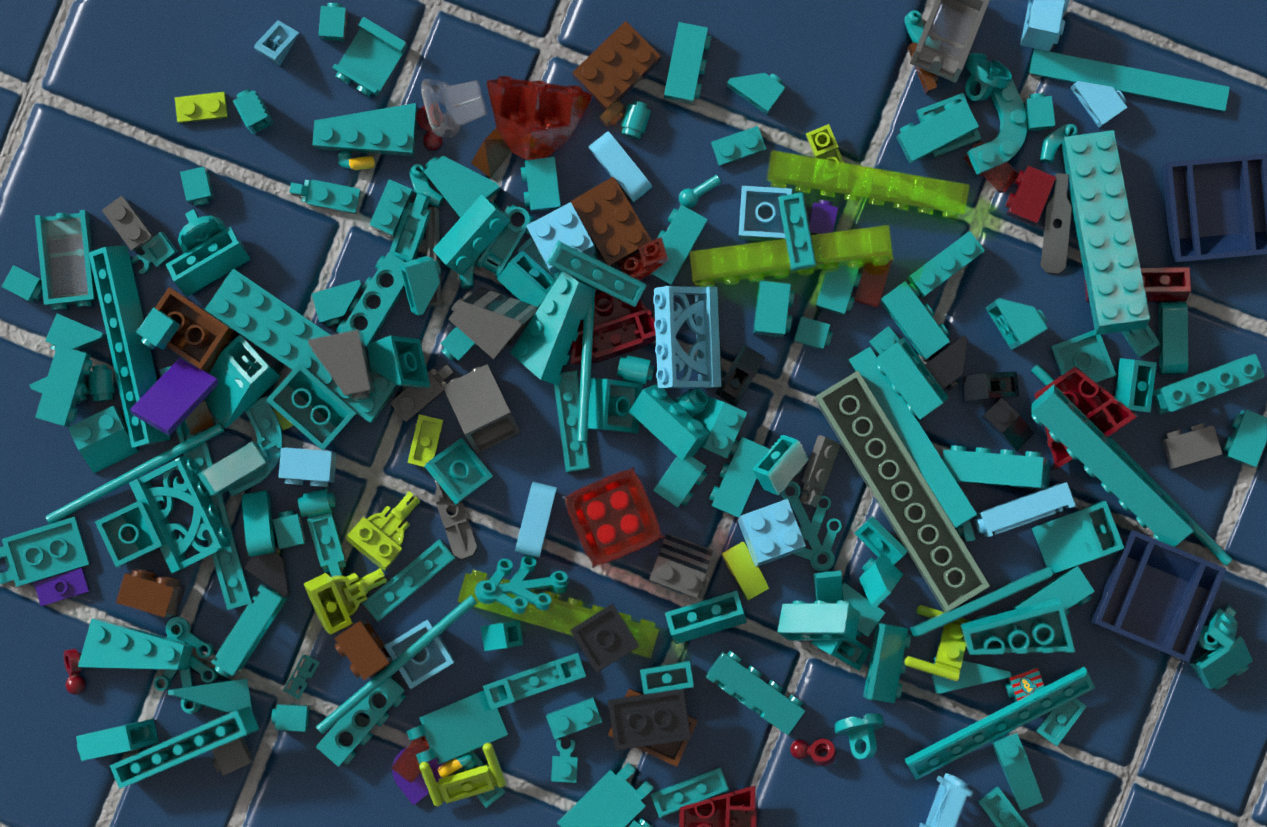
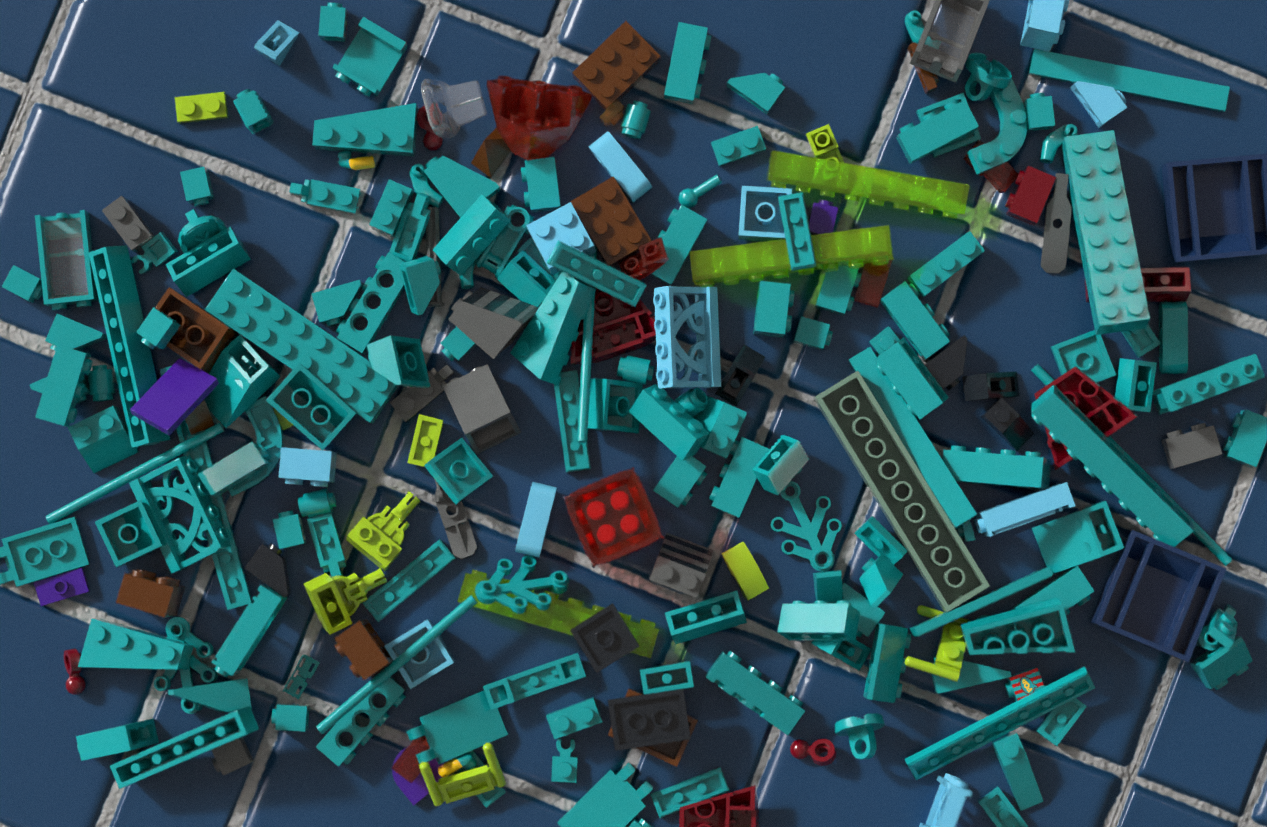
(258, 523): teal beam -> none
(346, 361): dark grey slope -> none
(501, 635): teal brick -> none
(771, 533): medium azure brick -> none
(818, 470): dark grey hinge -> none
(1016, 321): teal slope -> none

